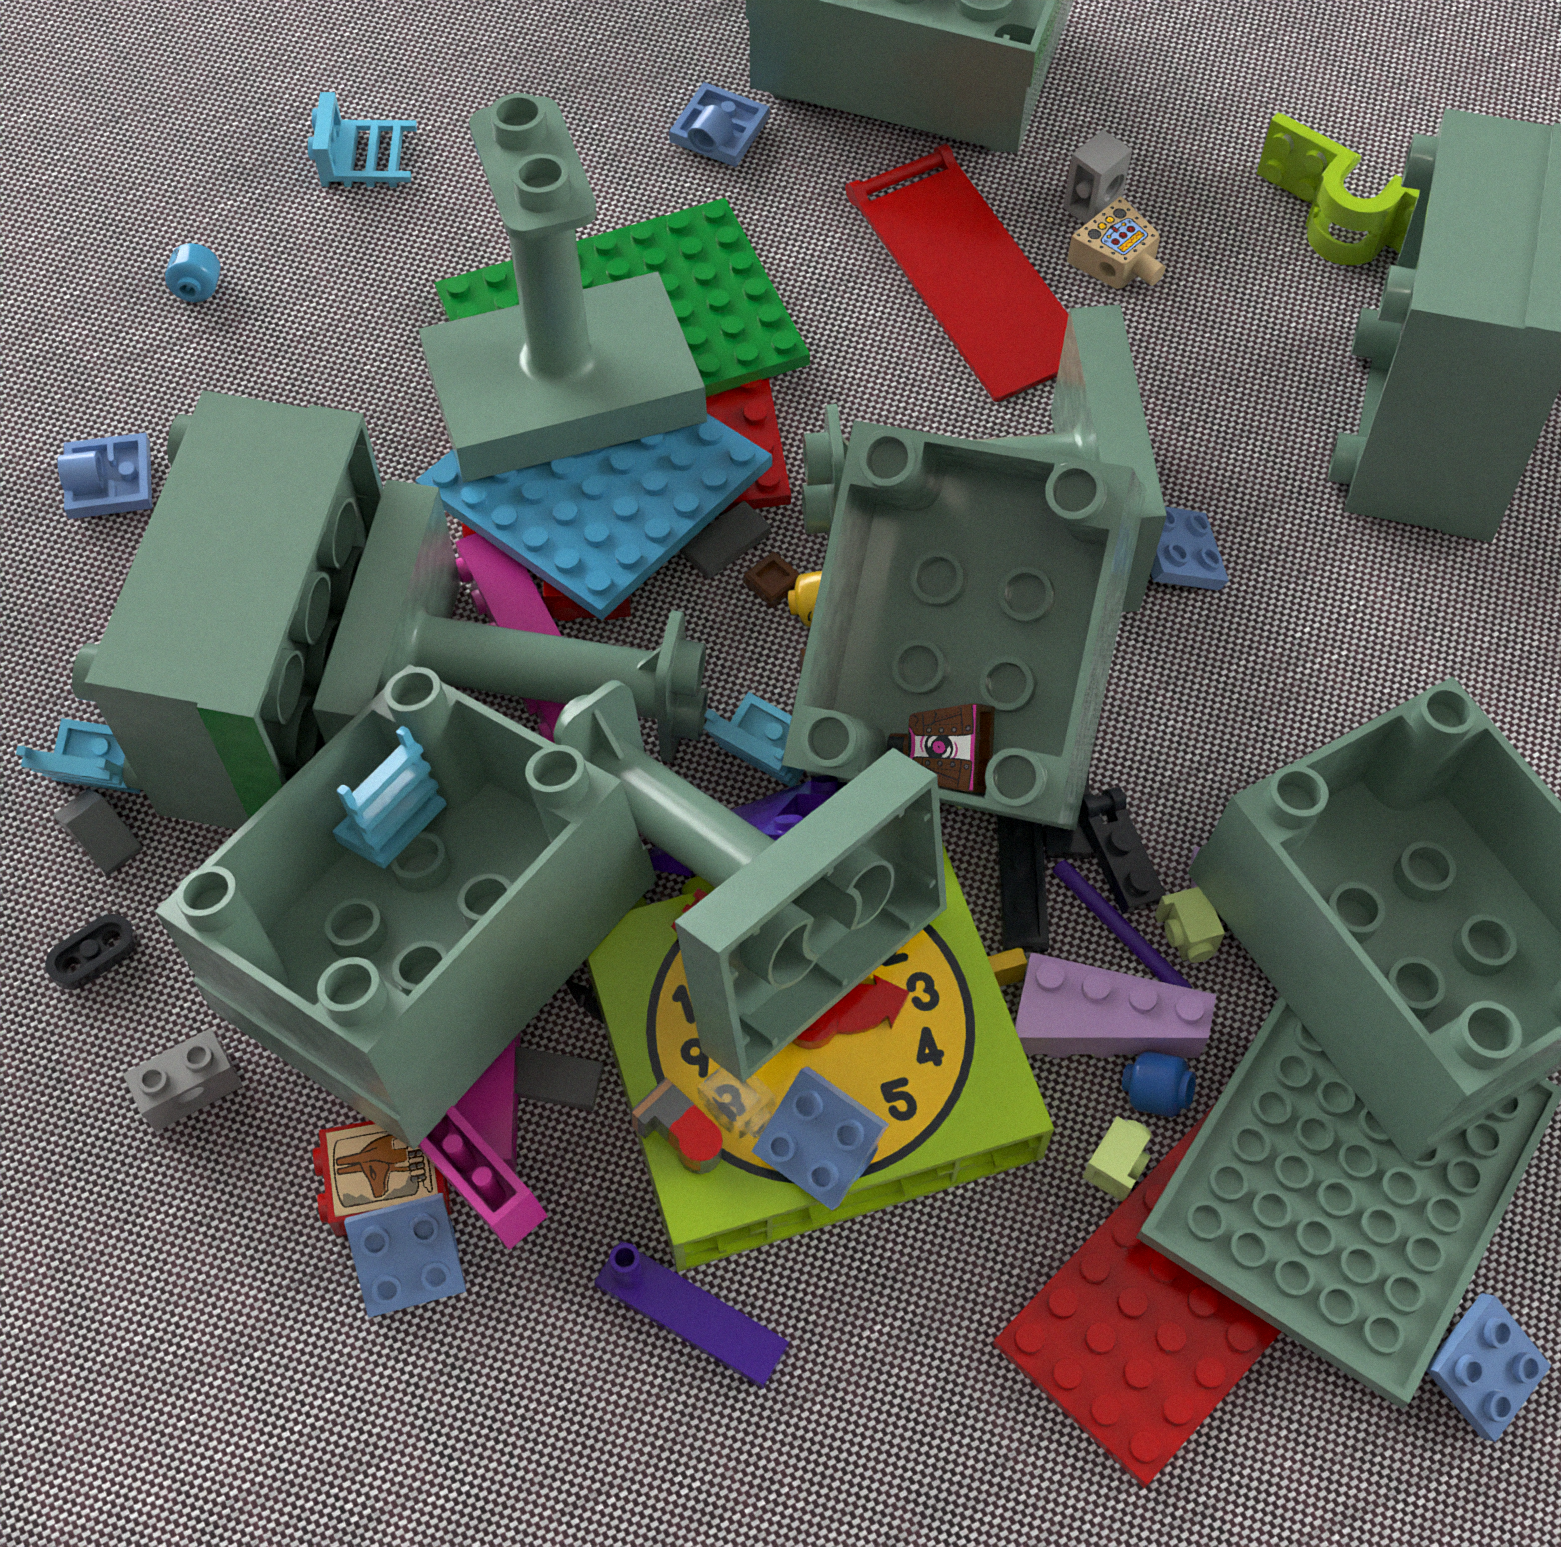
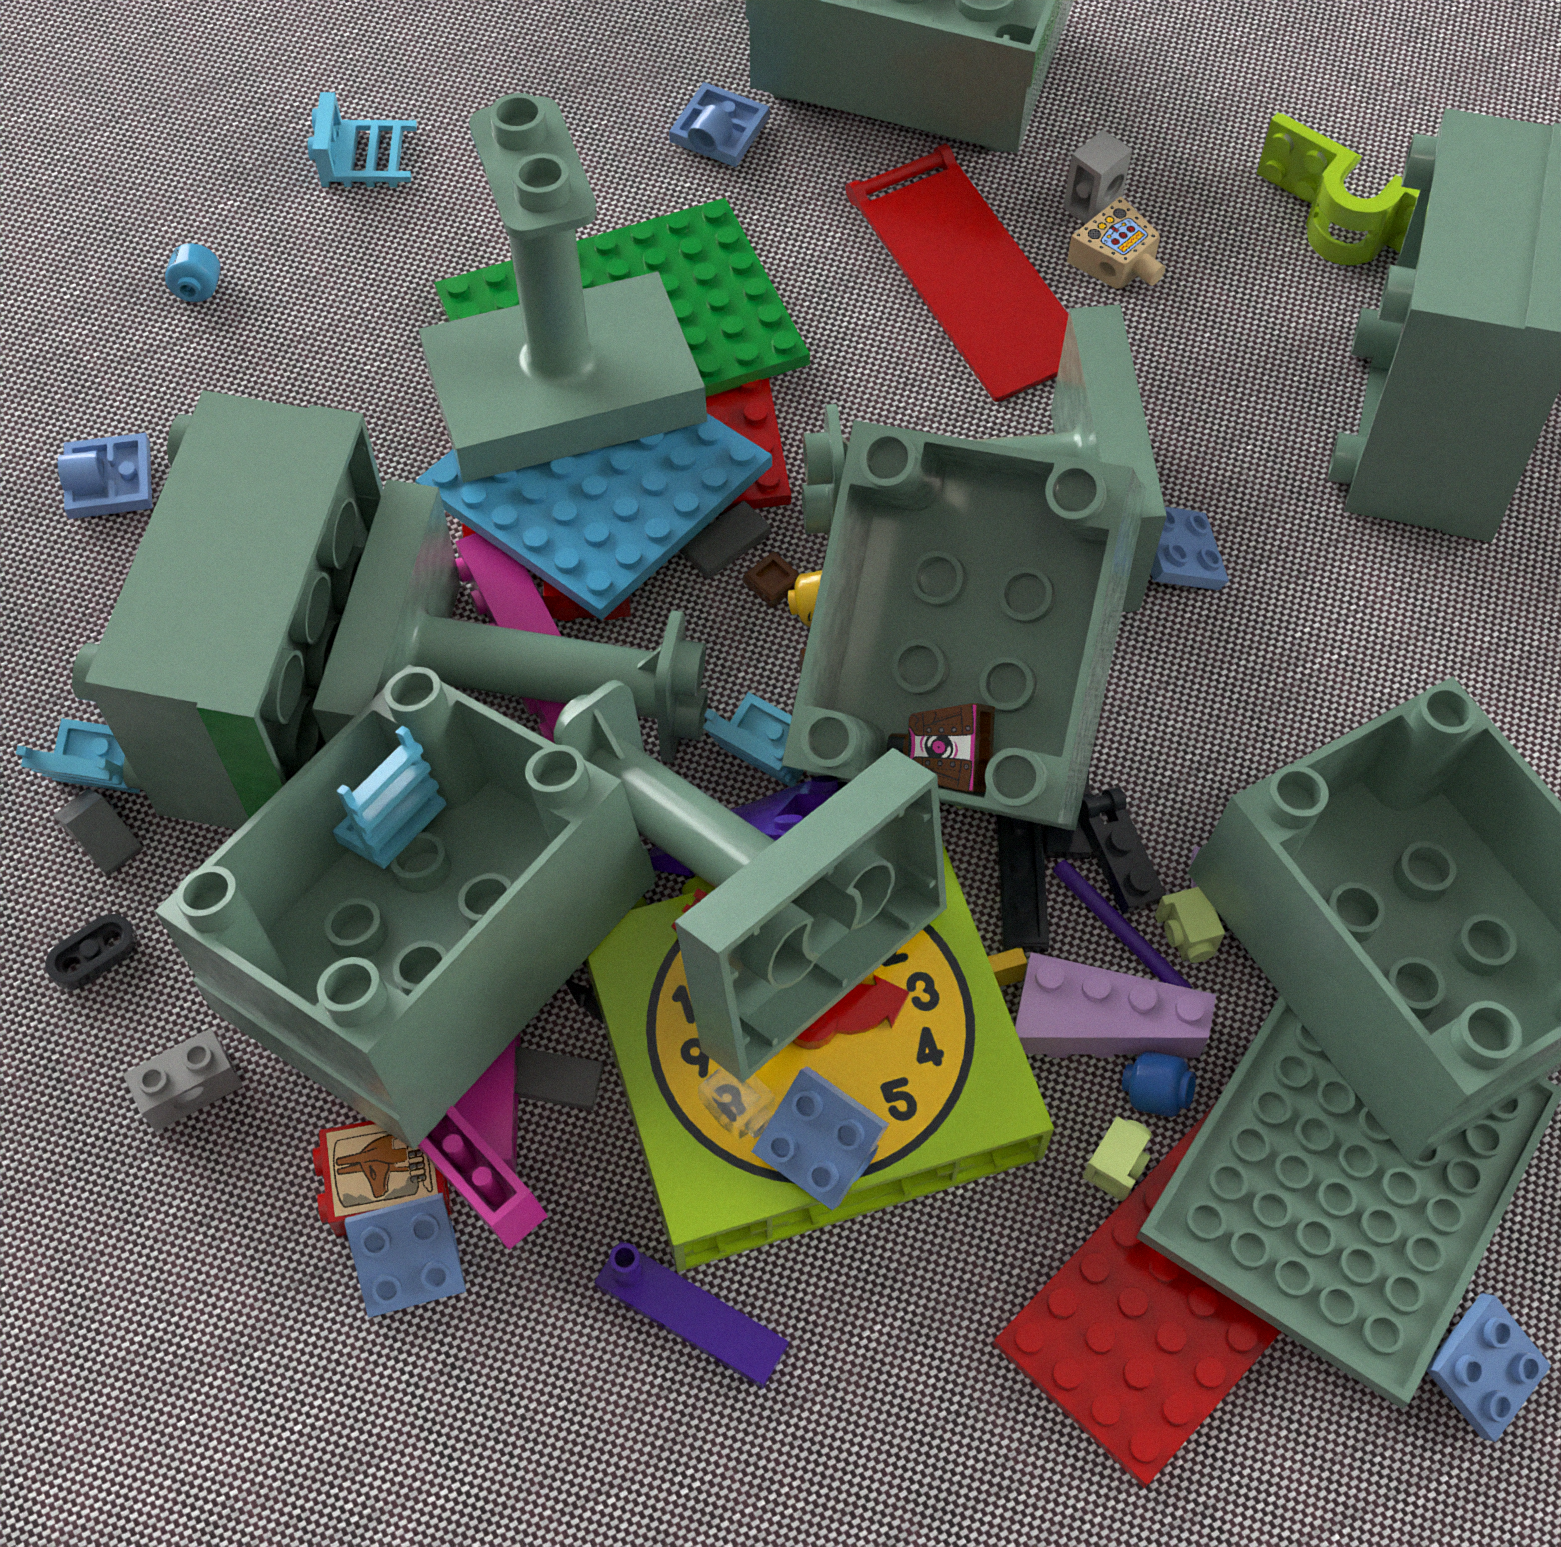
(681, 1125): leg -> none

